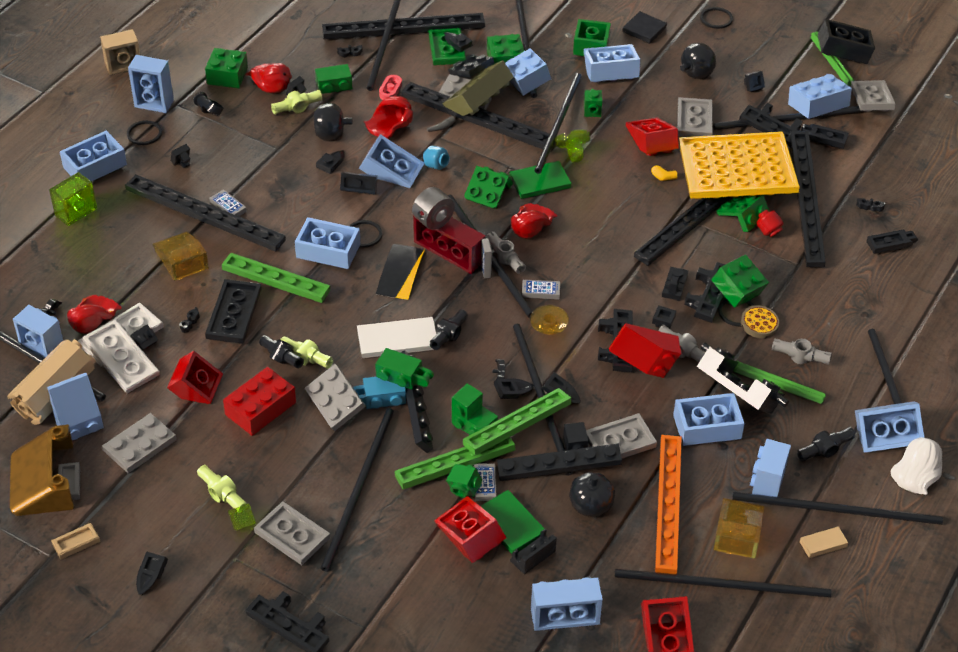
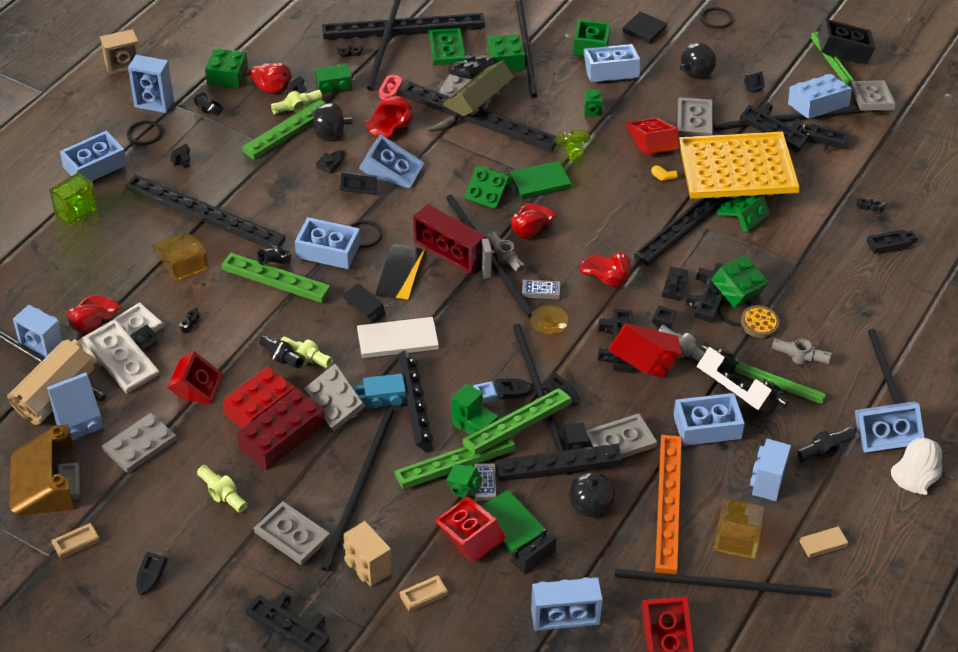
(50, 306): black piece -> none
(227, 203): tile -> none
(233, 311): black plate -> none
(241, 516): clear neon green plate -> none
(274, 255): none -> black connector
(281, 132): none -> bright green plate
(281, 428): none -> dark red brick
(365, 302): none -> black hinge
(367, 554): none -> tan brick
(402, 369): green brick -> none
(423, 593): none -> tan tile
(436, 157): dark azure head -> none
(436, 208): flat silver piece -> none
(448, 329): black pin -> none
(459, 42): black plate -> none
(488, 391): none -> light blue tile
(501, 368): black piece -> none
(528, 71): light blue brick -> none
(557, 124): black piece -> none
(611, 270): none -> red piece
(770, 223): red head -> none
(807, 200): black plate -> none
(837, 508): black piece -> none

